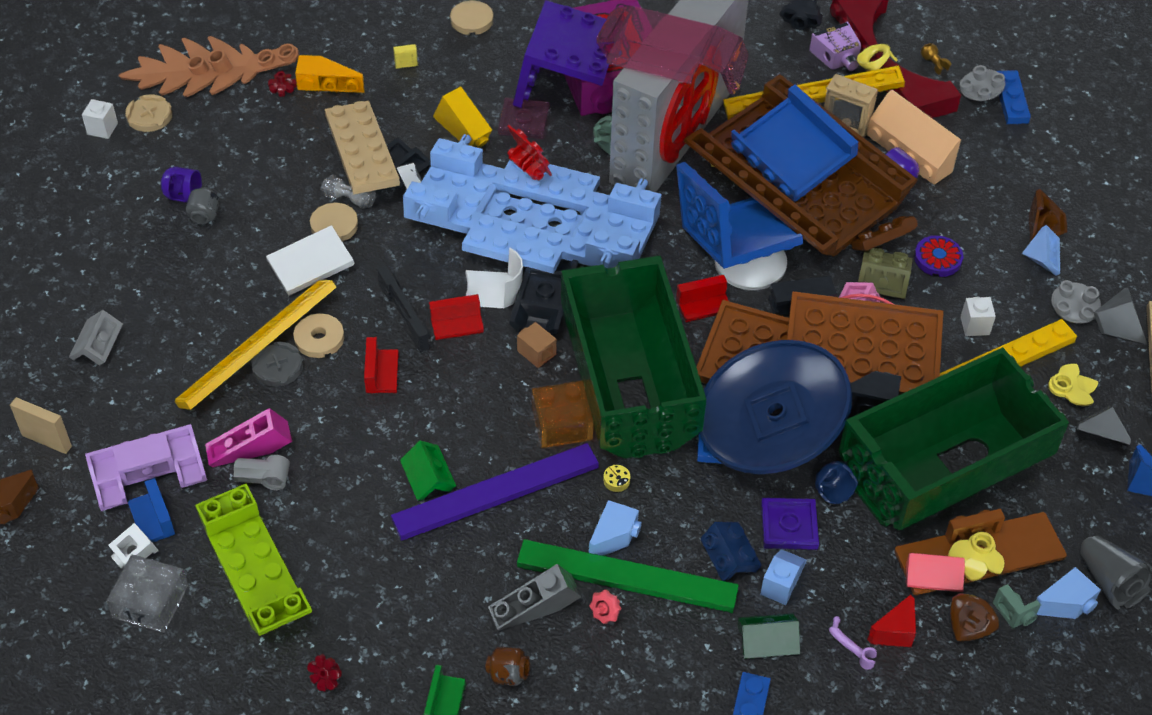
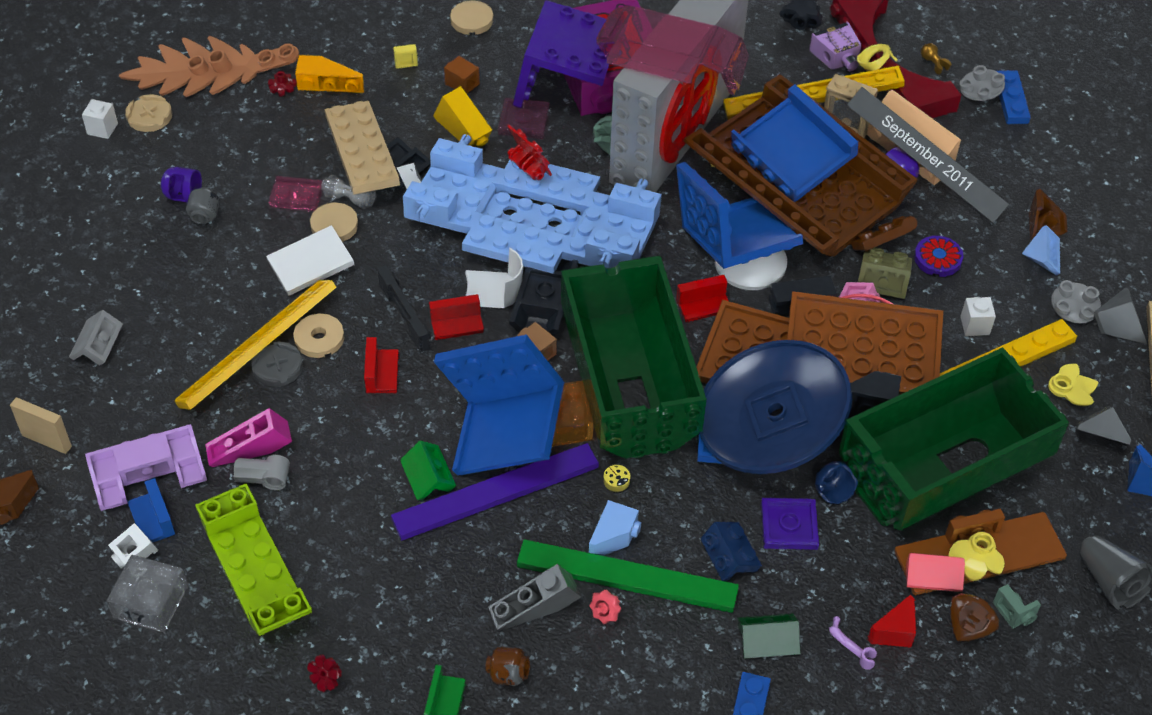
(295, 193): none -> clear pink plate
(461, 73): none -> dark orange brick
(510, 403): none -> blue bracket
(782, 576): light blue slope -> none
(927, 154): none -> dark grey tile
(1069, 596): light blue slope -> none

